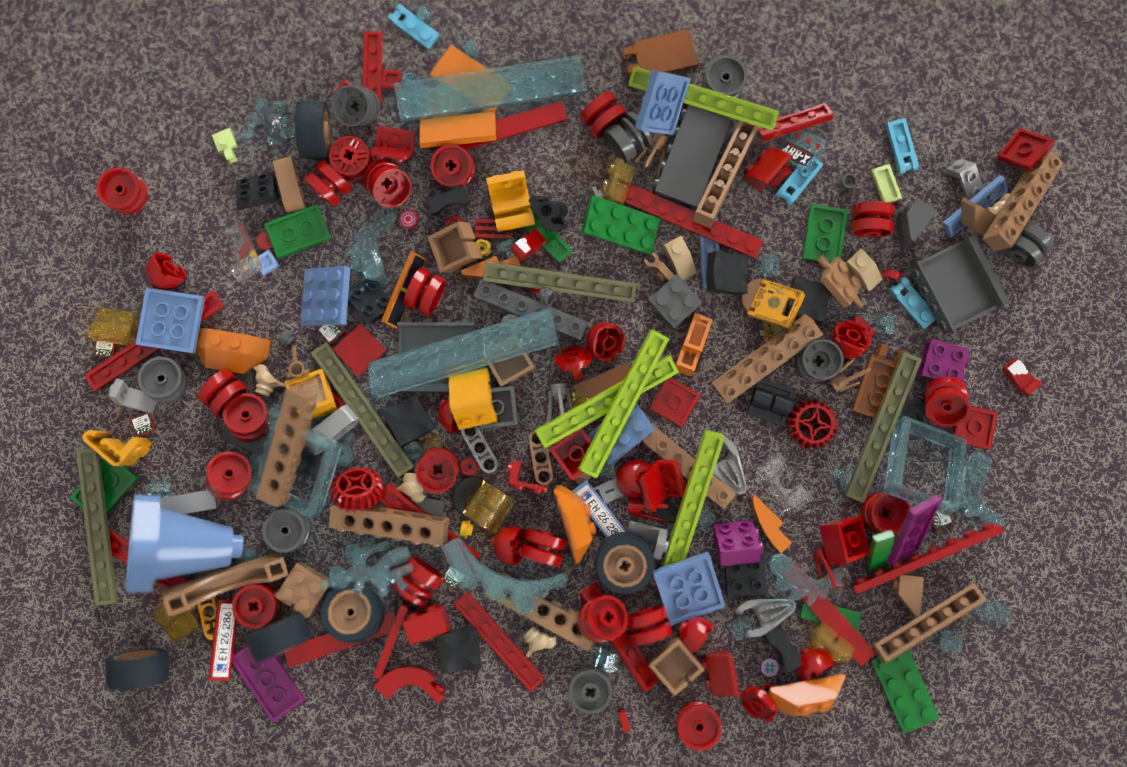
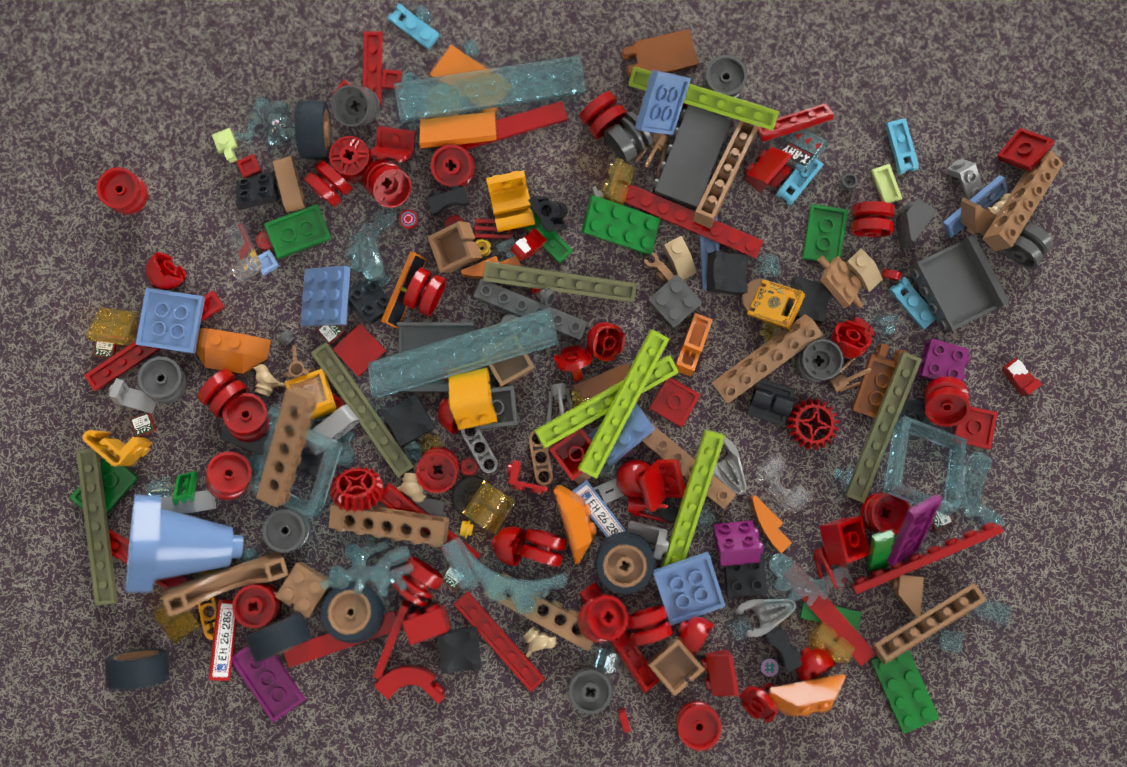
(189, 487): none -> green tile
(248, 166): none -> red tile

